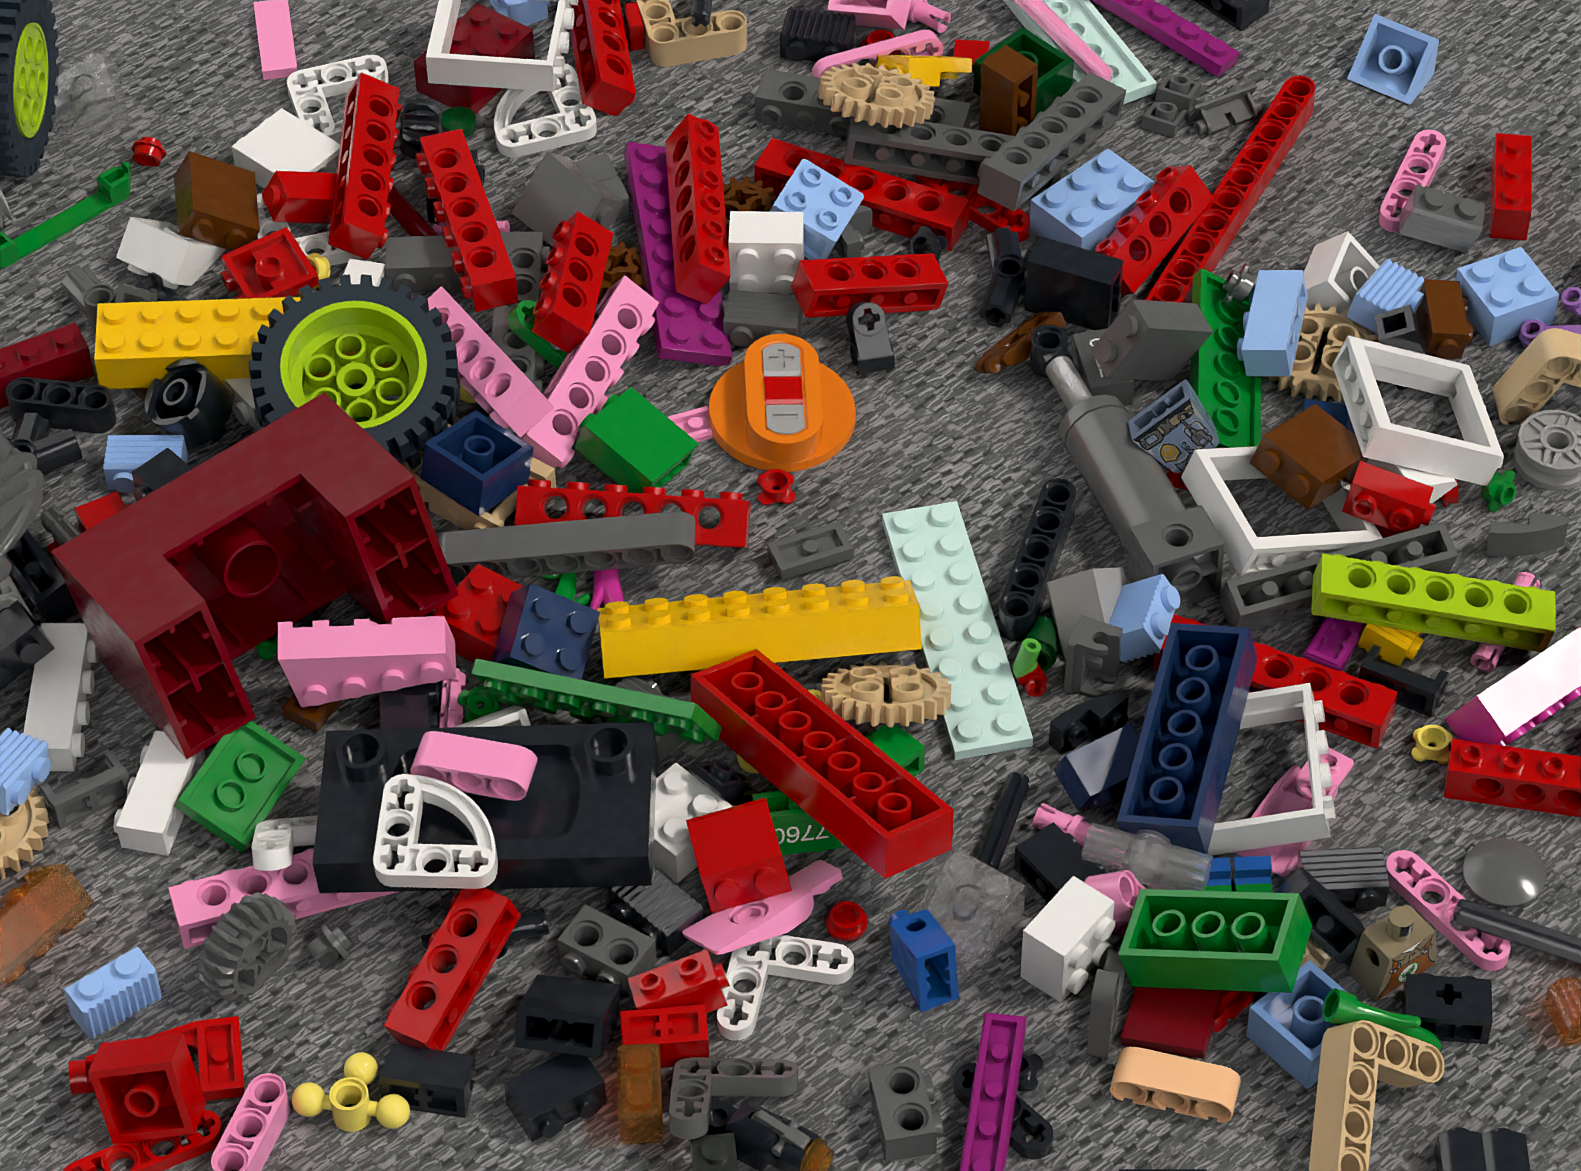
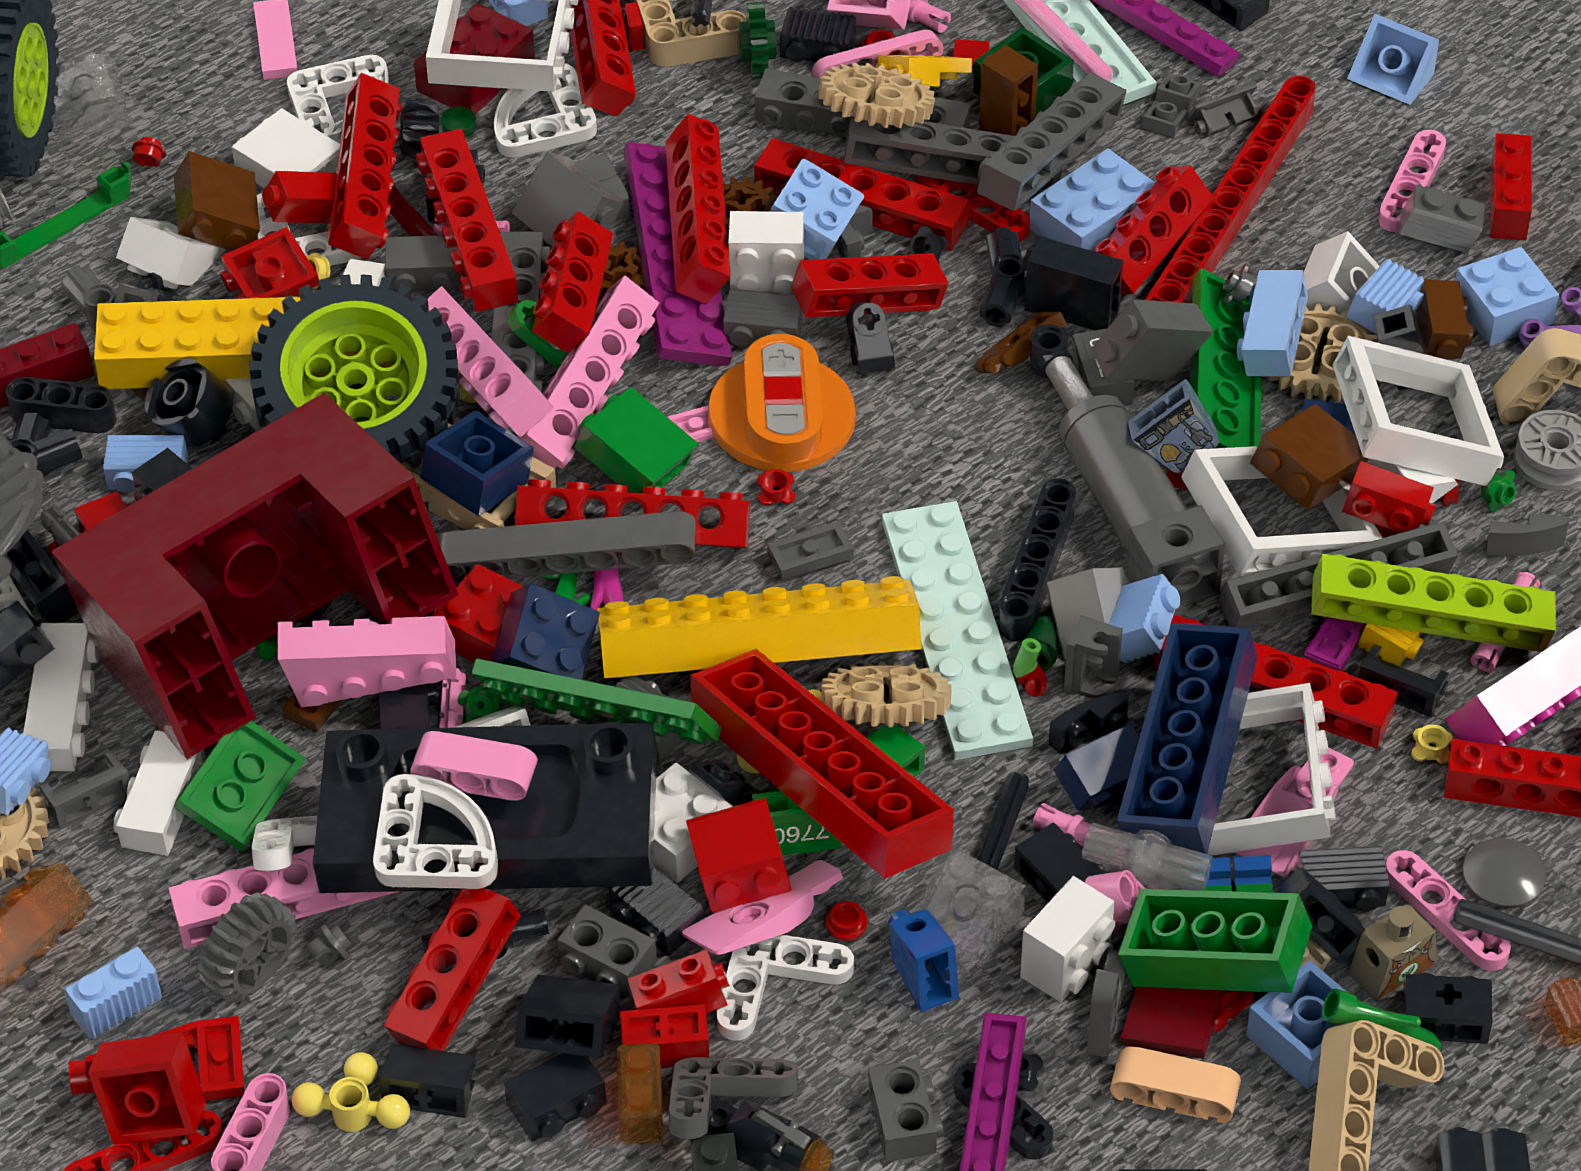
(757, 39): none -> dark green gear

